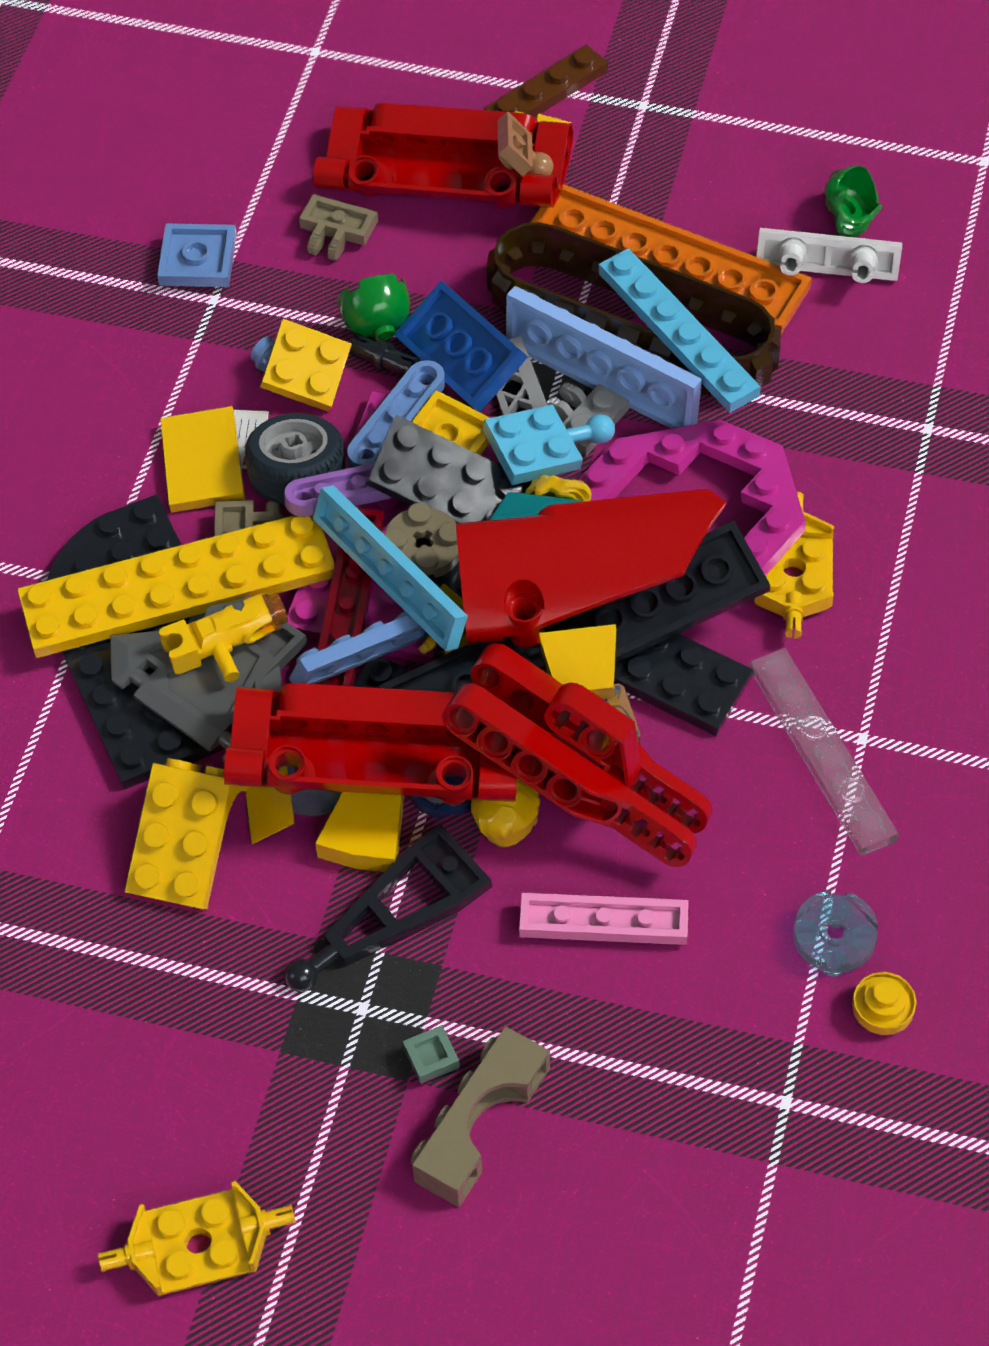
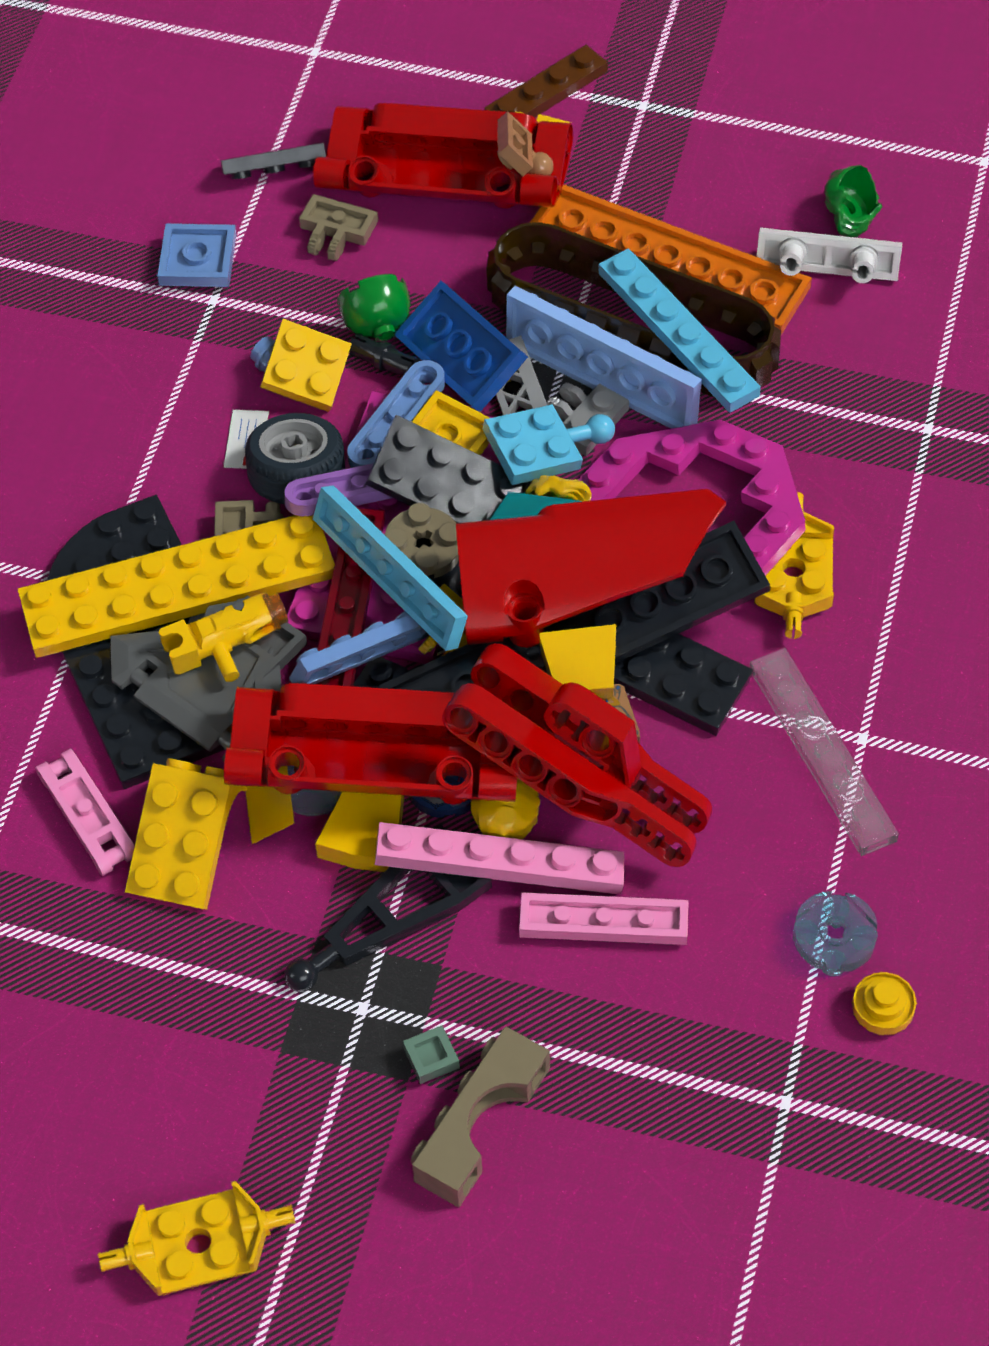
(86, 811): none -> bright pink plate
(202, 459): yellow tile -> none
(272, 161): none -> plate
(500, 858): none -> bright pink plate

